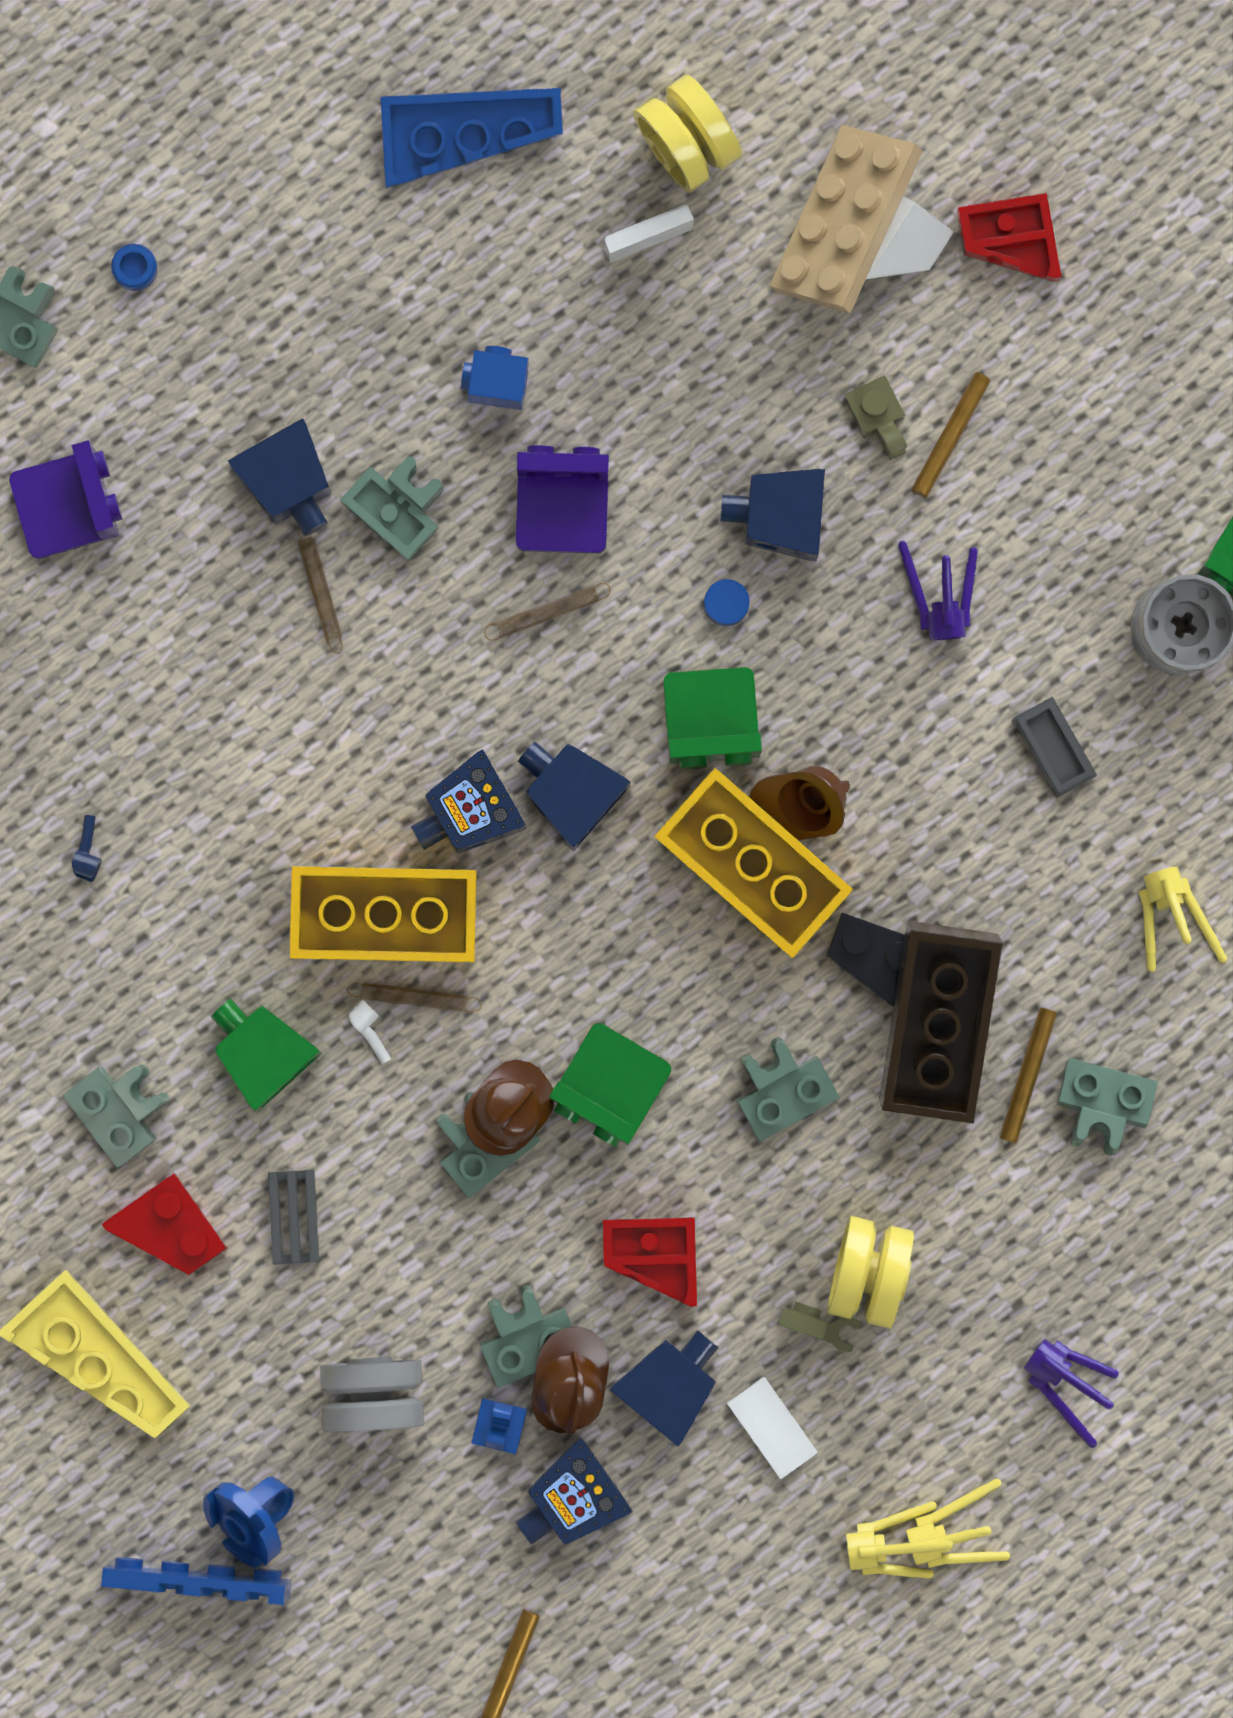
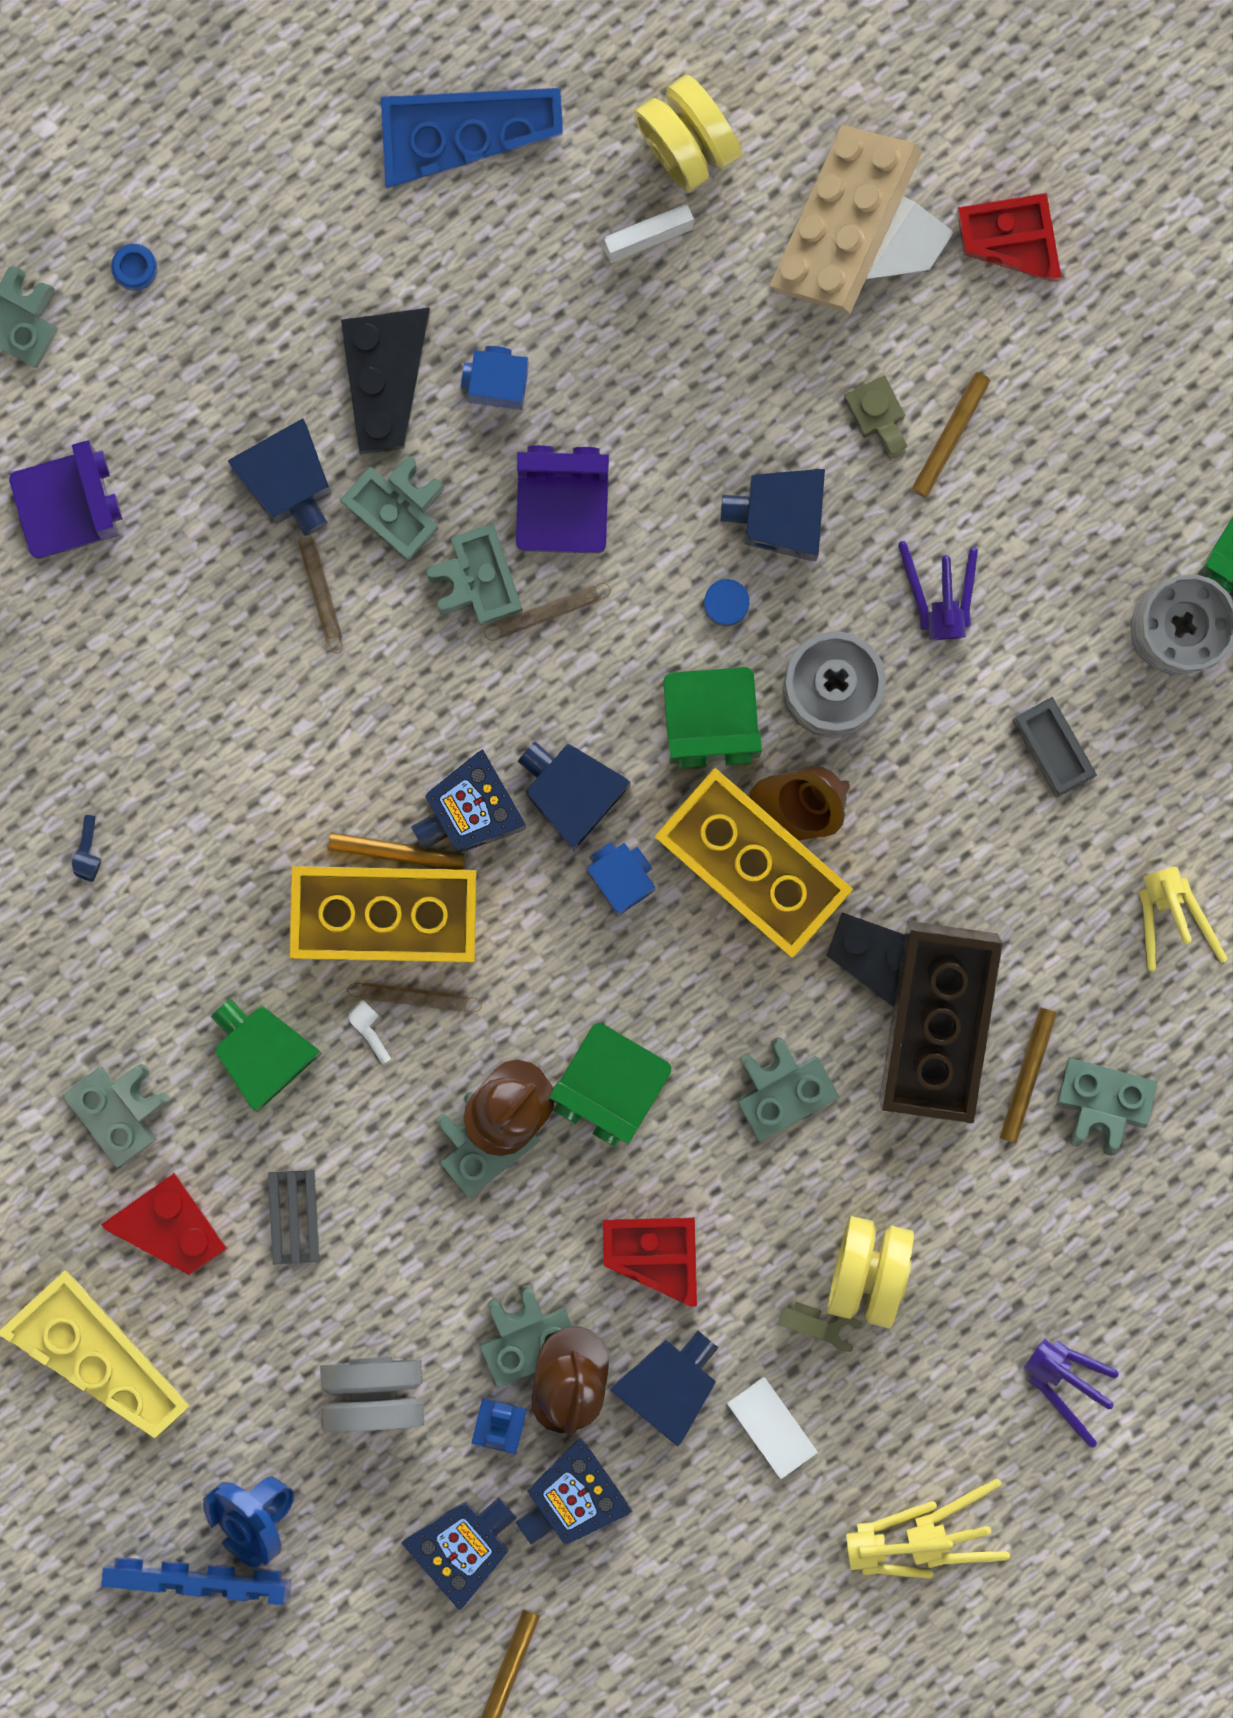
(383, 374): none -> black wing
(396, 851): none -> pearl gold bar
(461, 1548): none -> torso
(478, 577): none -> sand green plate
(621, 876): none -> blue brick
(839, 658): none -> light grey wheel

